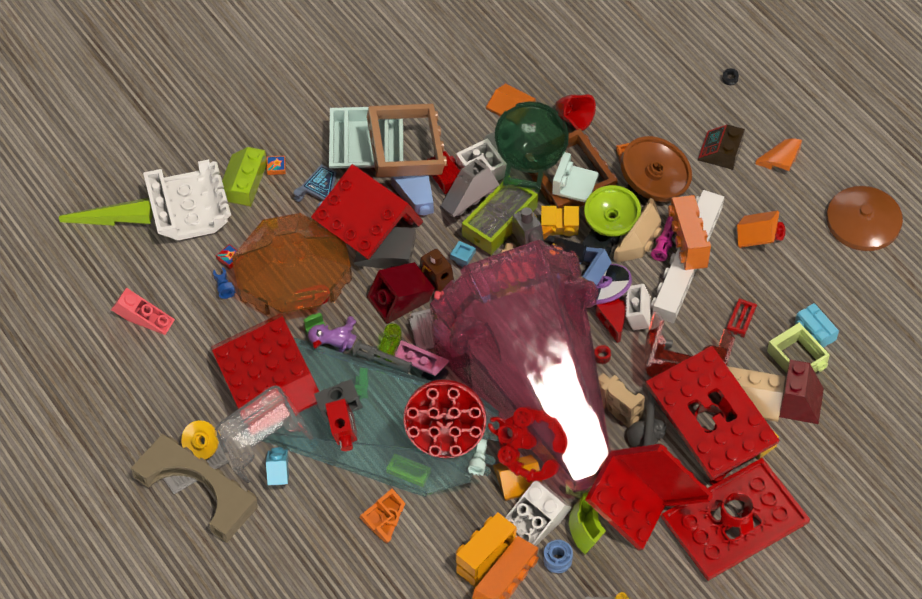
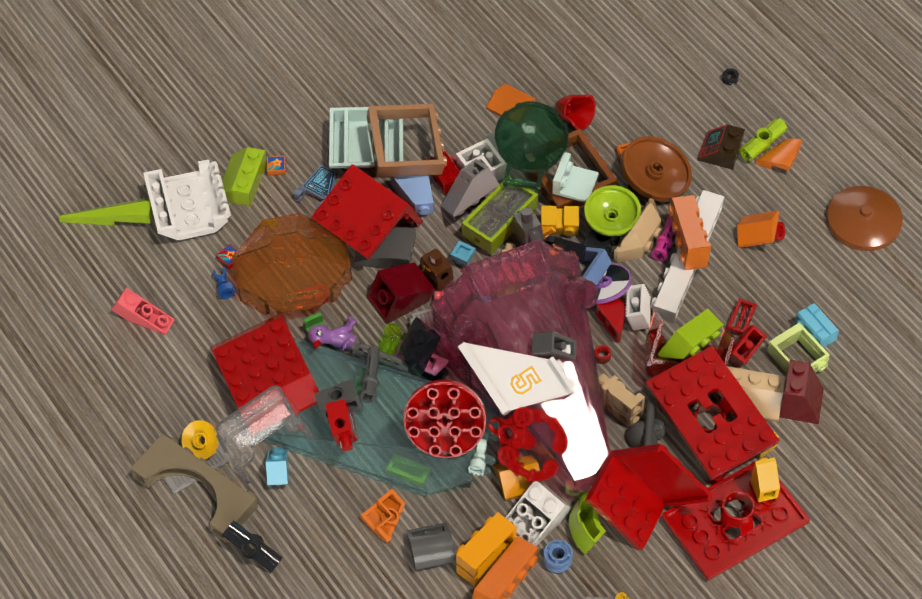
(242, 538): none -> black piece
(370, 381): none -> dark grey pin
(419, 344): none -> black slope
(431, 546): none -> dark grey brick
(517, 378): none -> white piece
(554, 345): none -> dark grey slope
(692, 336): none -> lime slope
(746, 346): none -> red brick
(763, 139): none -> lime piece
(765, 479): none -> yellow slope

